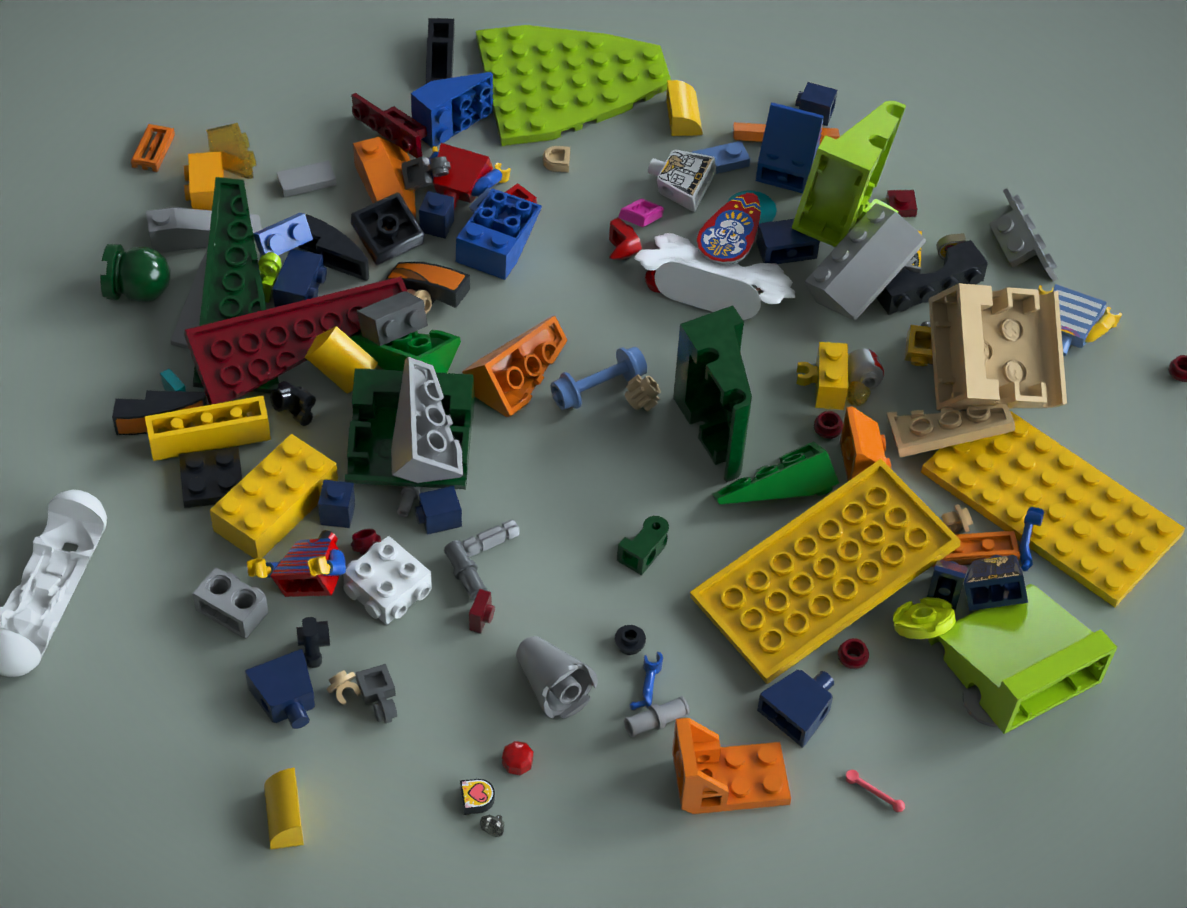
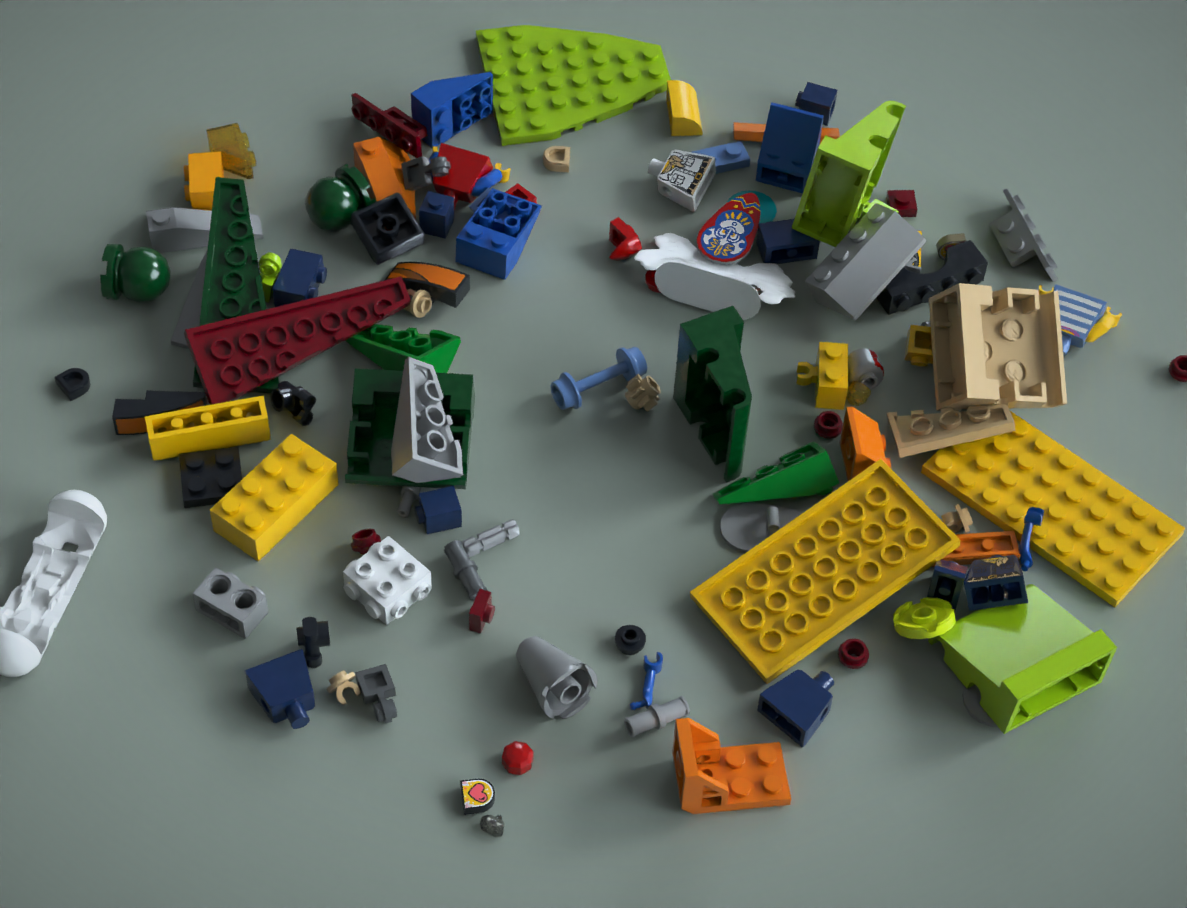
(73, 382): none -> black tile
(161, 152): orange tile -> none
(171, 381): teal tile -> none
(283, 235): piece -> none
(283, 810): yellow brick -> none
(306, 178): light grey tile -> none
(307, 568): torso -> none
(336, 503): dark blue brick -> none
(337, 197): none -> dark green tile
(337, 249): black slope -> none
(338, 357): yellow brick -> none
(392, 318): dark grey brick -> none
(440, 49): black slope -> none
(513, 370): orange wedge -> none
(641, 212): dark pink plate -> none
(645, 546): dark green leg -> none
(751, 523): none -> light grey shield
(852, 777): coral hinge -> none

